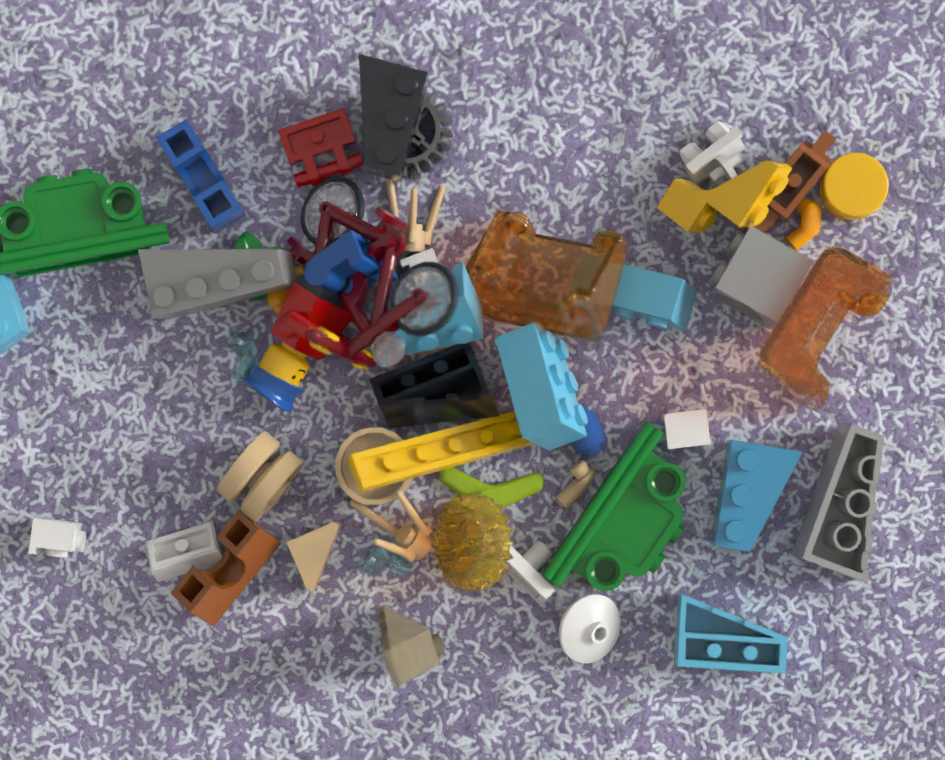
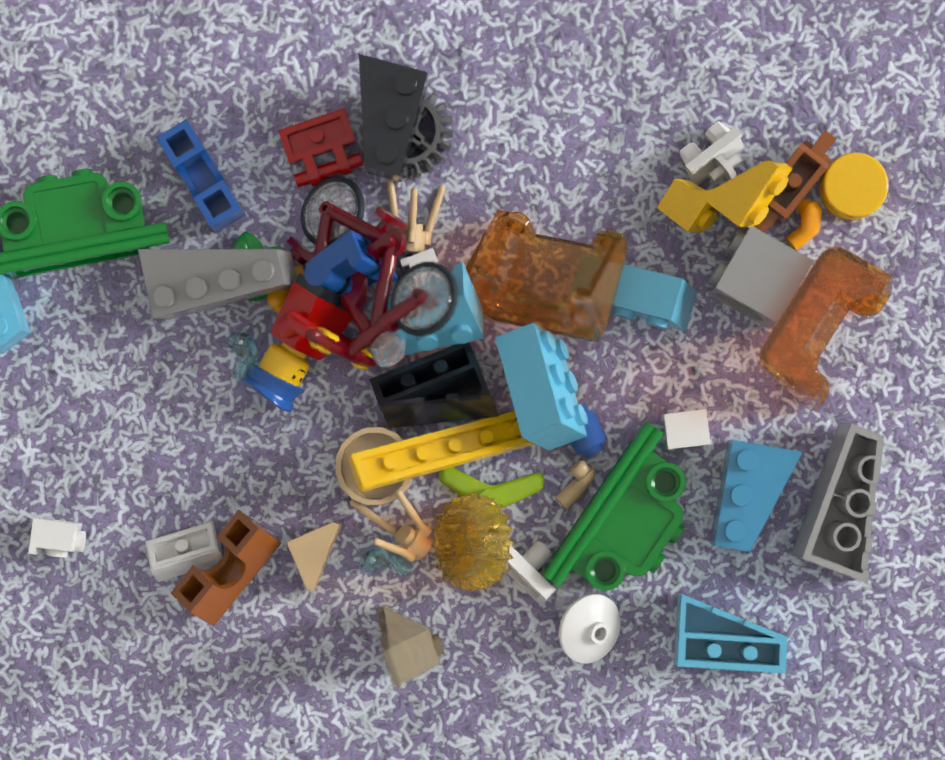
(264, 480): tan wheel -> none

